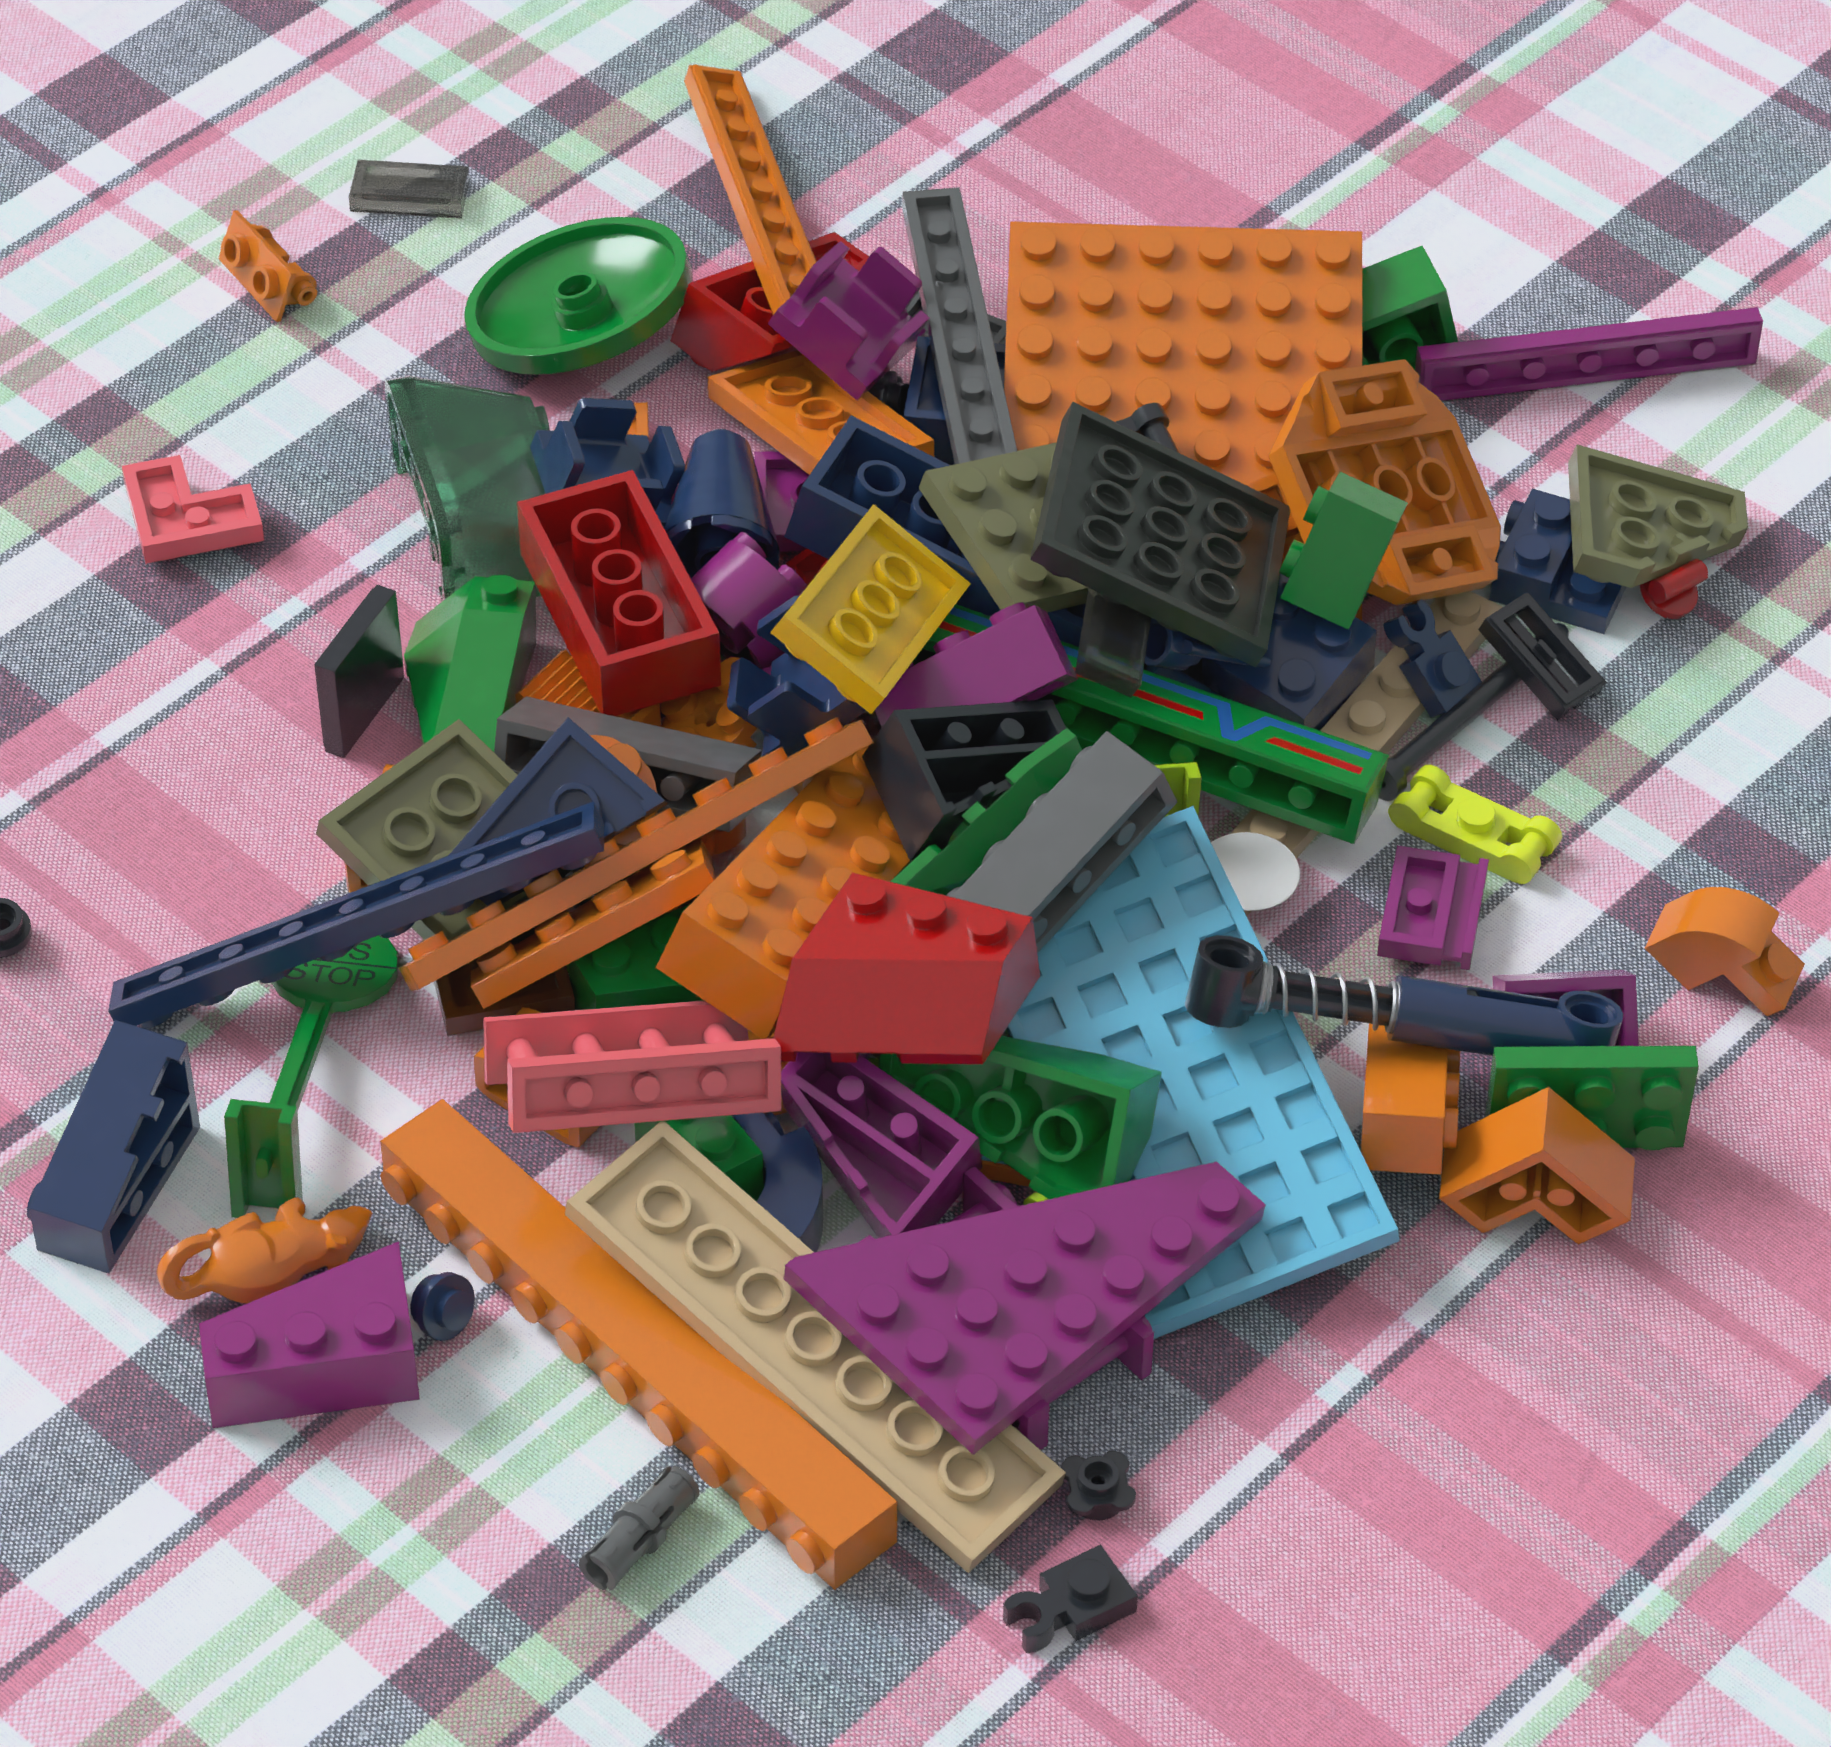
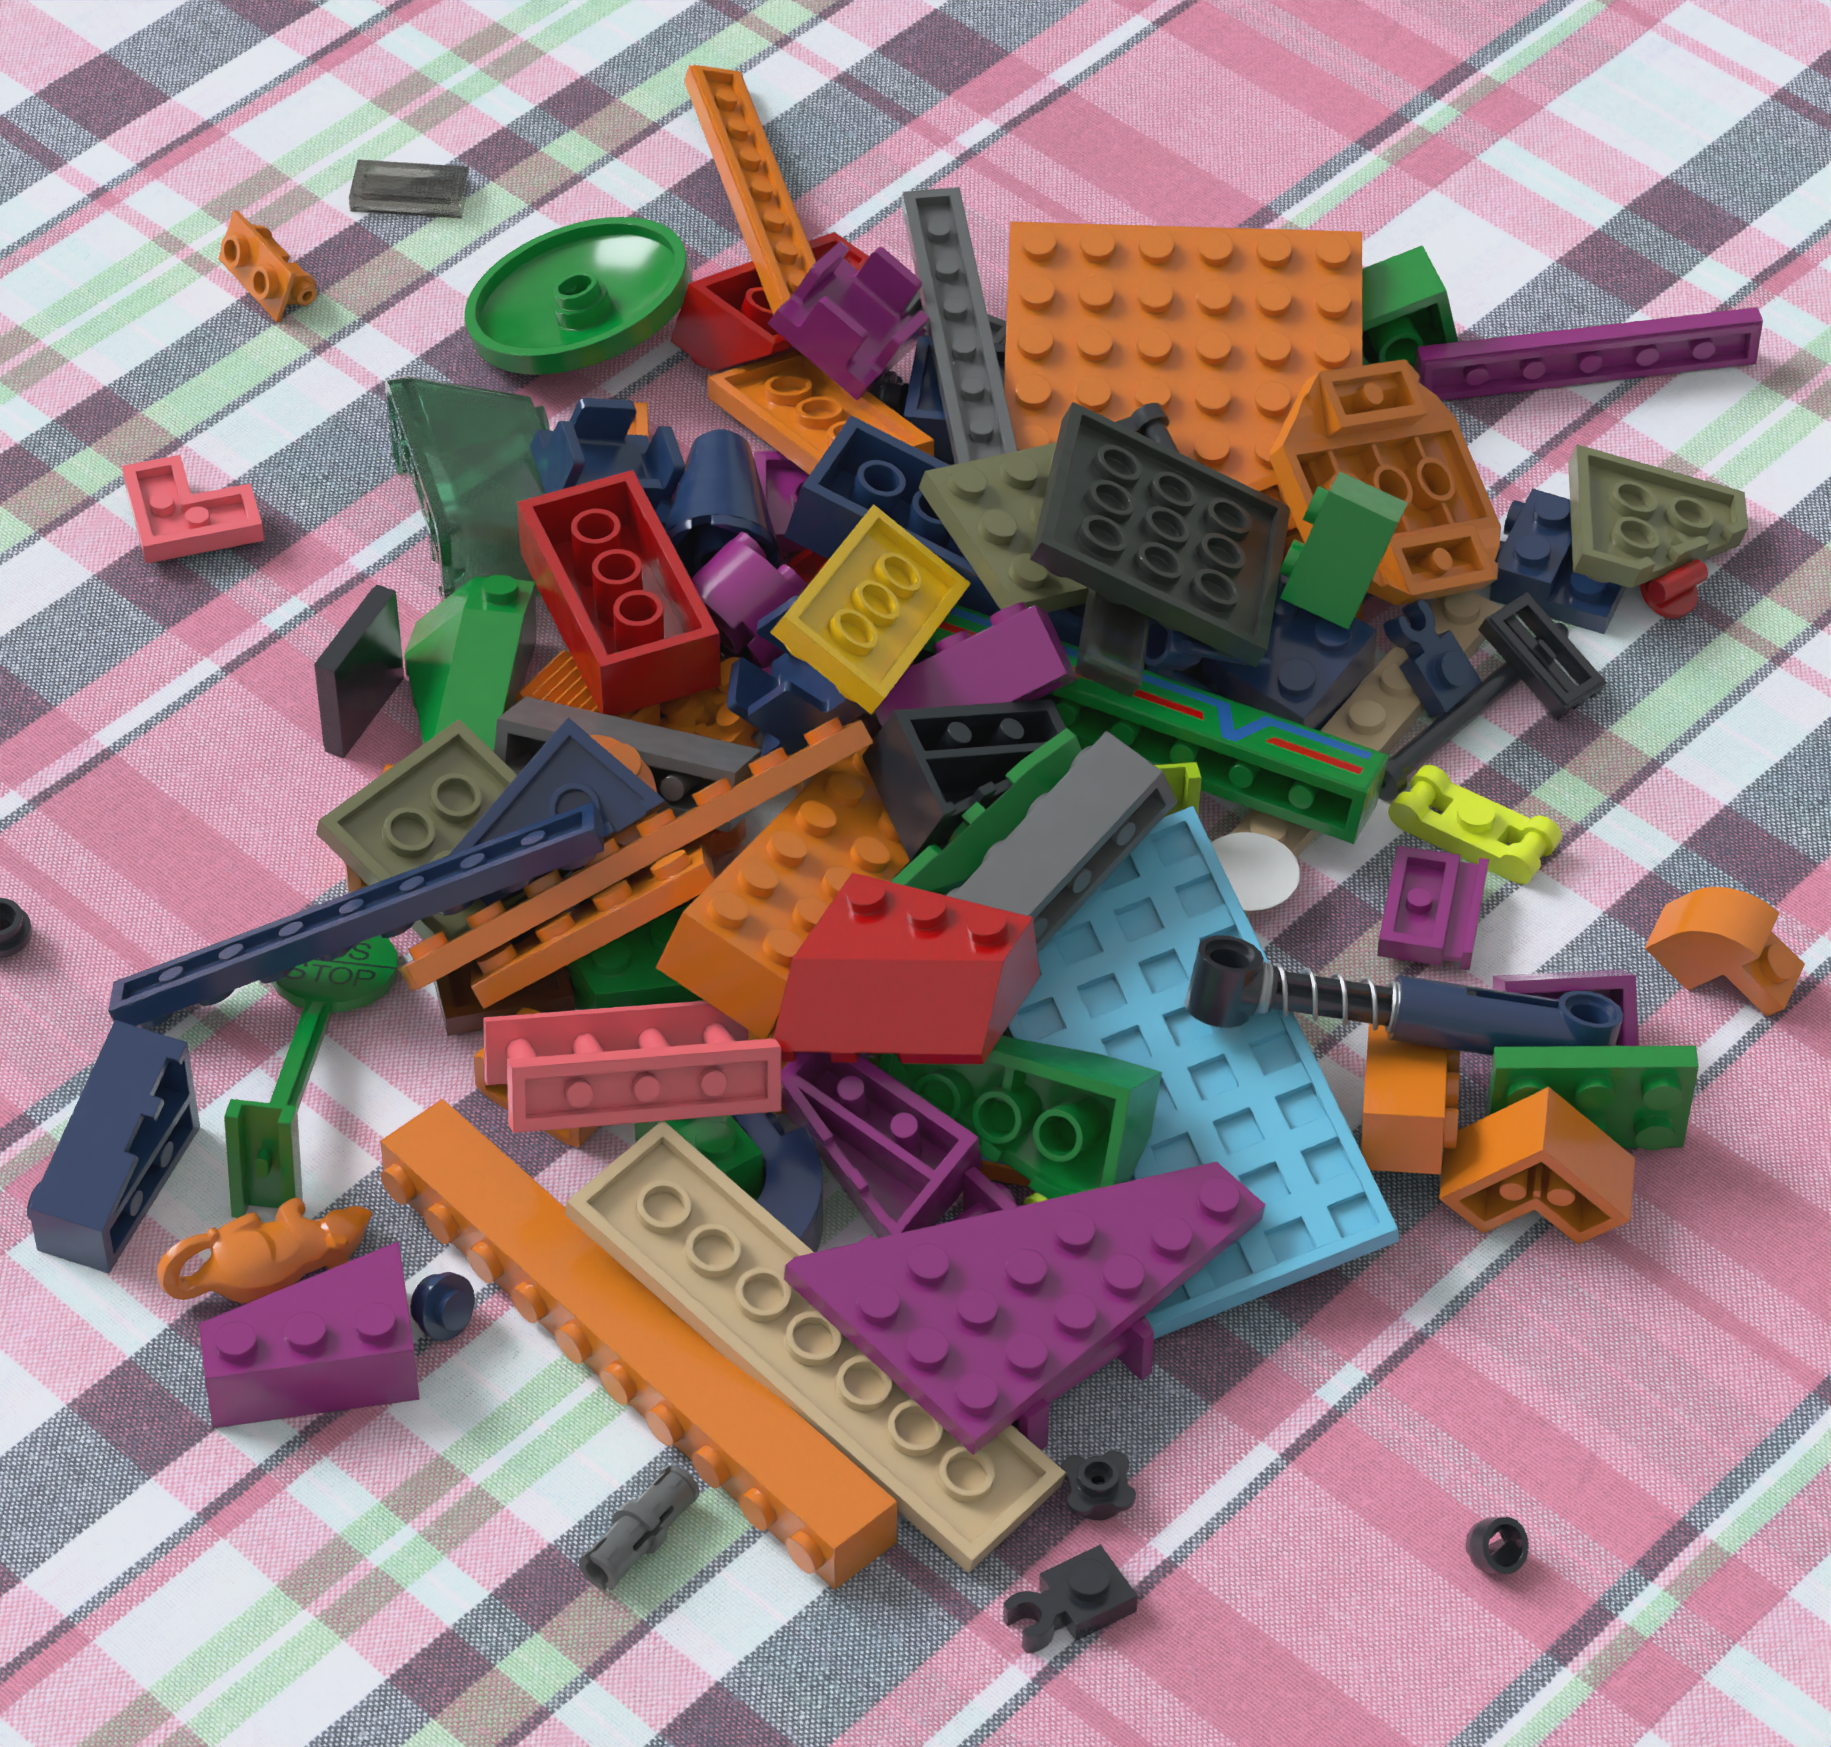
(1503, 1555): none -> black hinge

